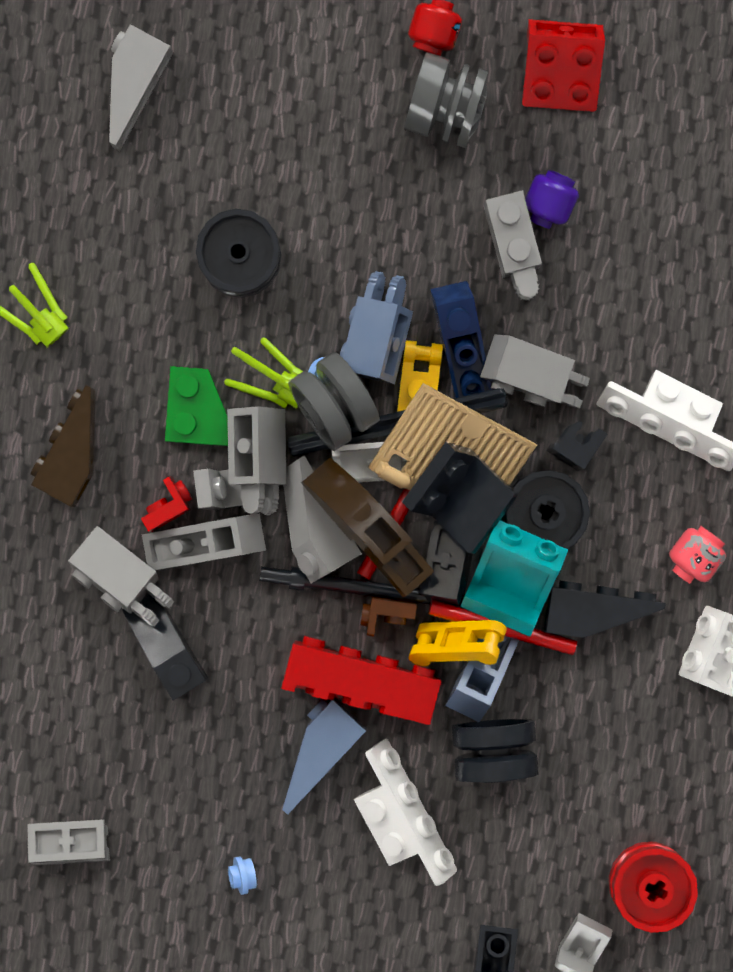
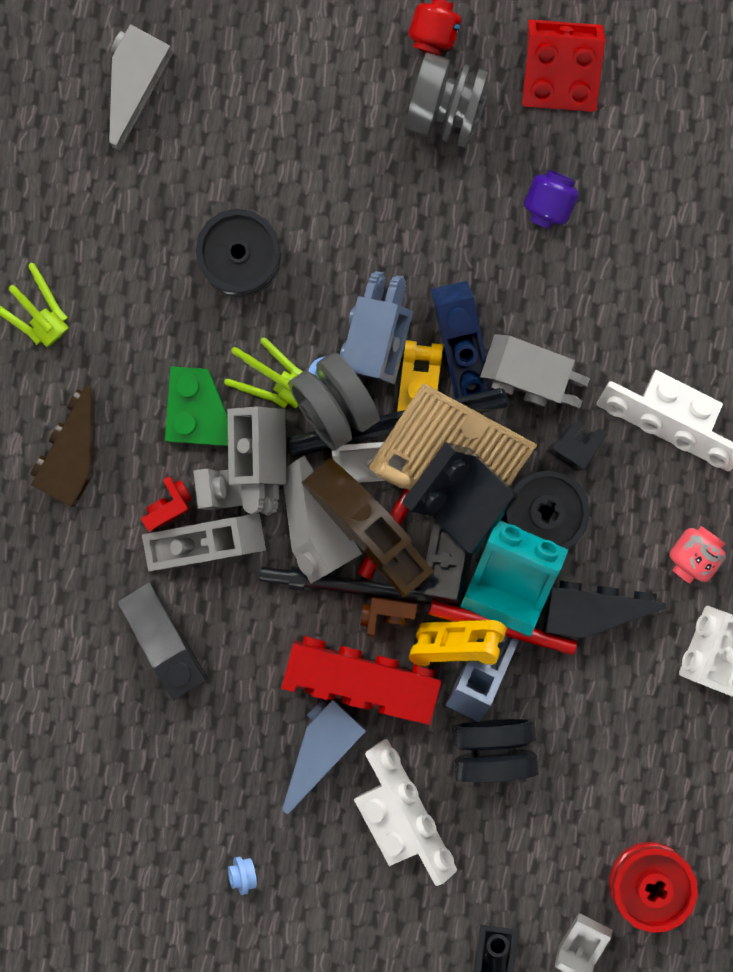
(67, 842): light grey hinge -> none
(117, 574): light grey hinge -> none
(514, 242): light grey hinge -> none

